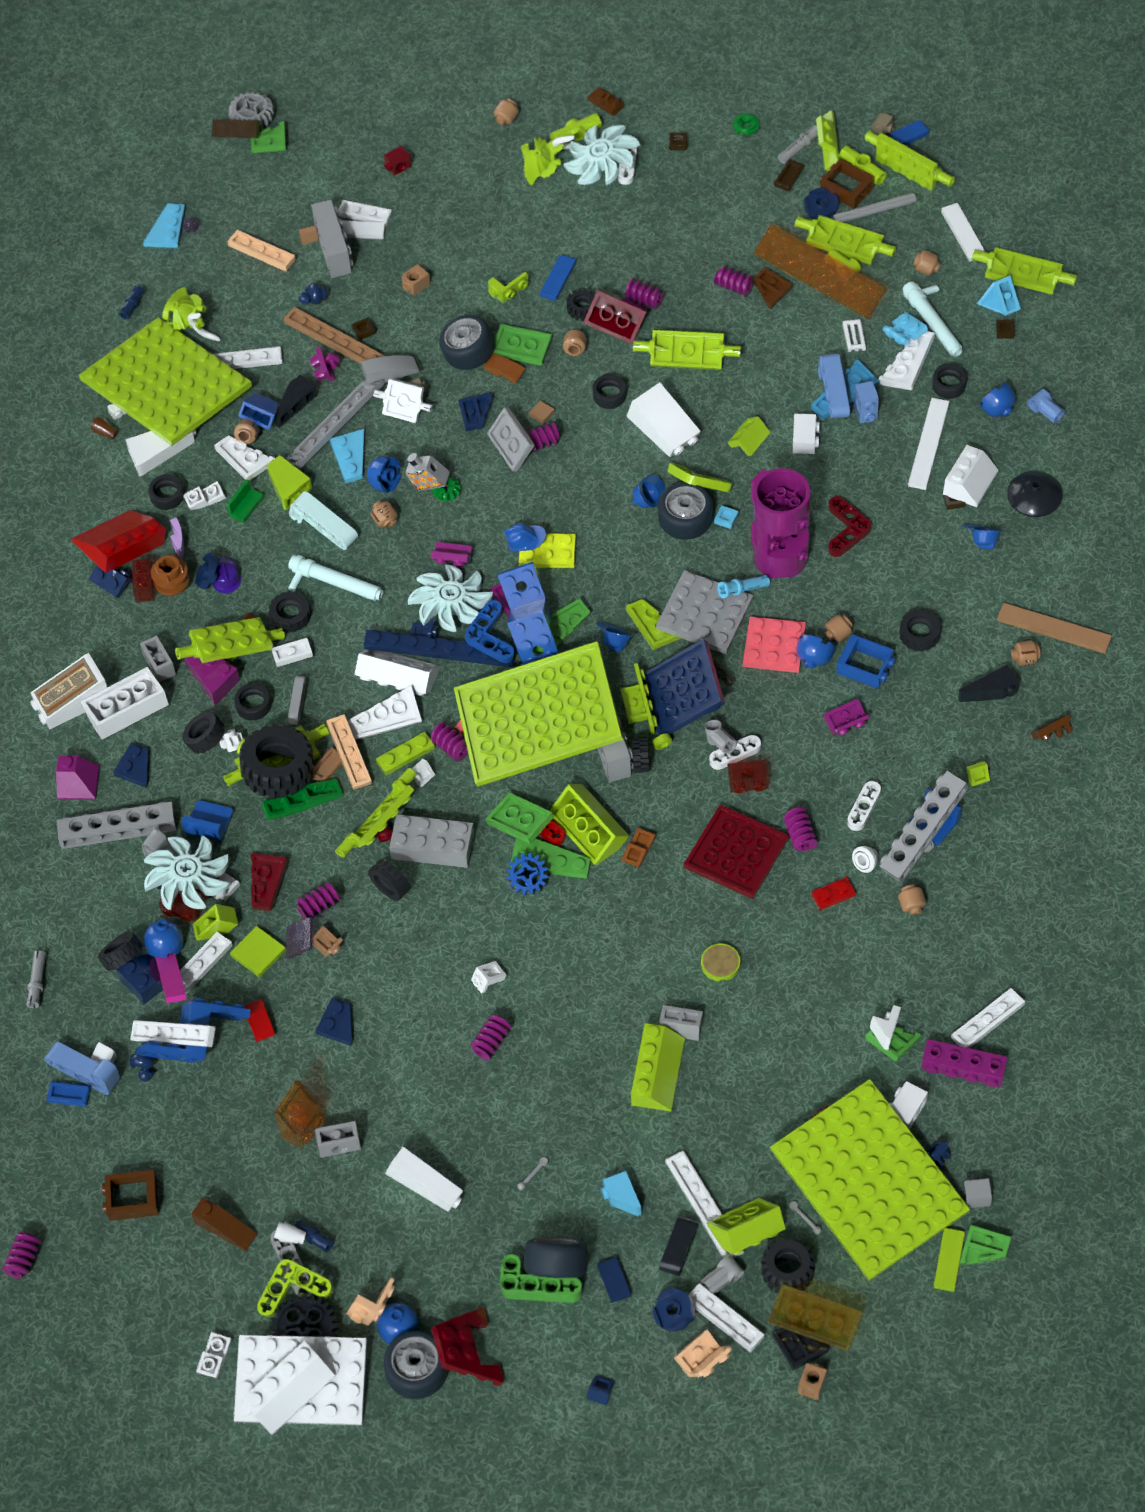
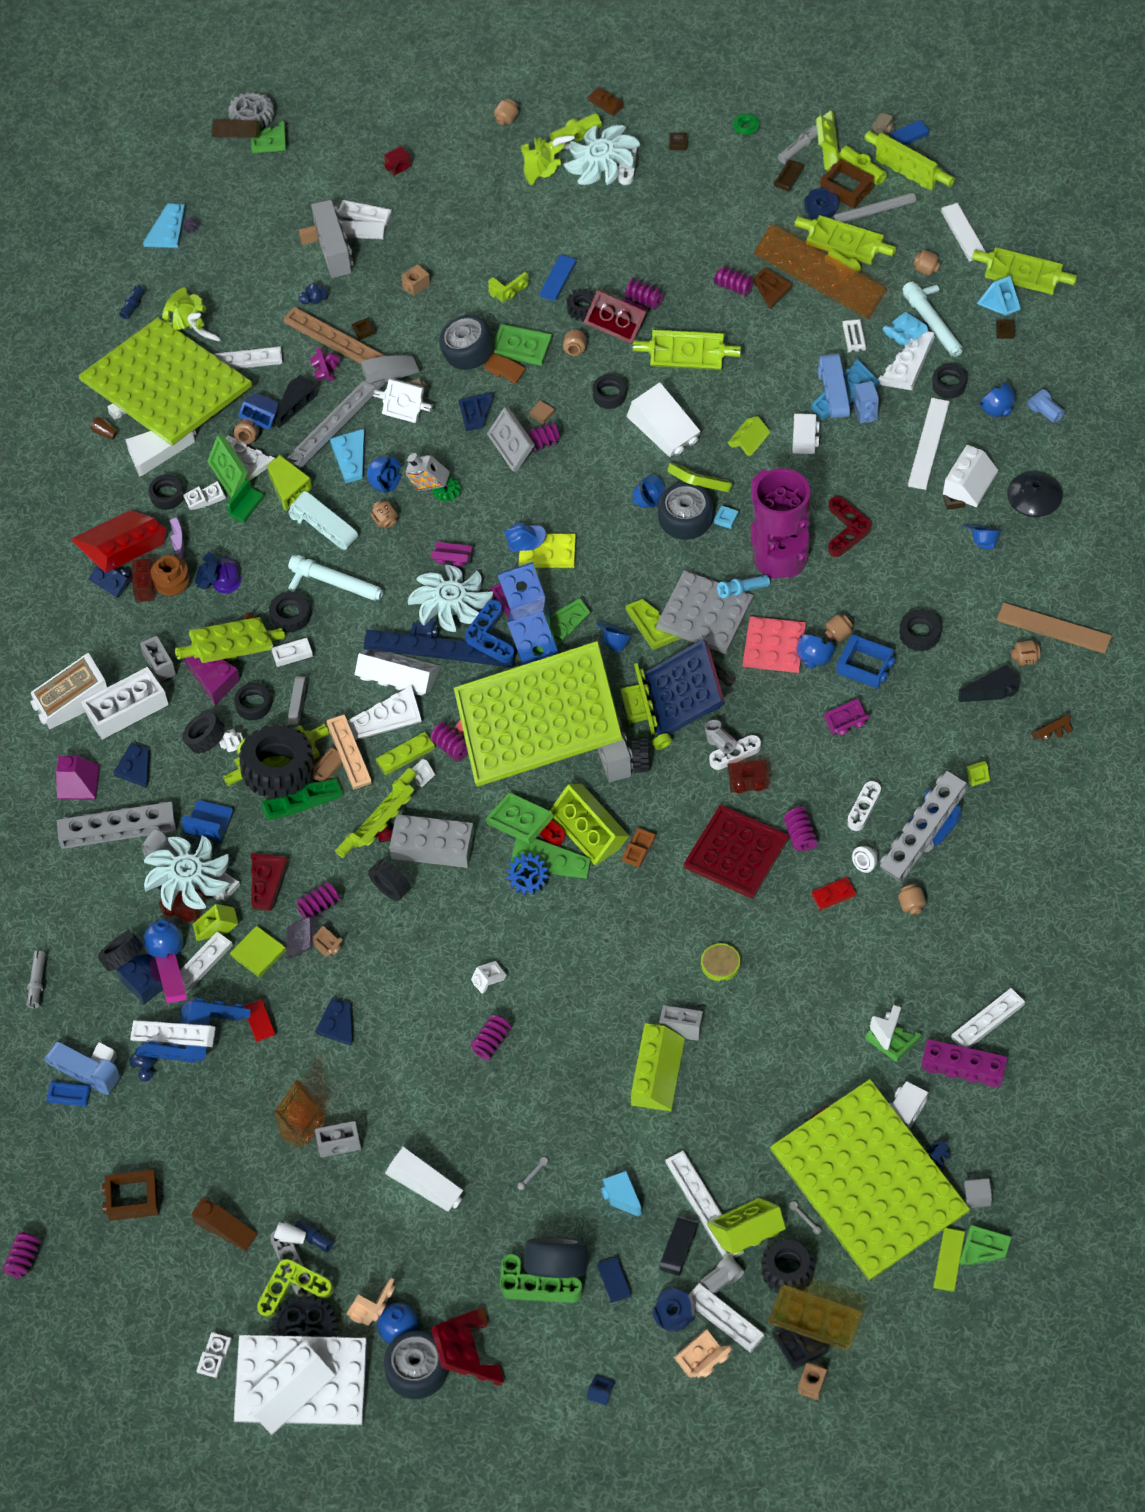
(227, 465): none -> bright green plate
(261, 250): light nougat plate -> none

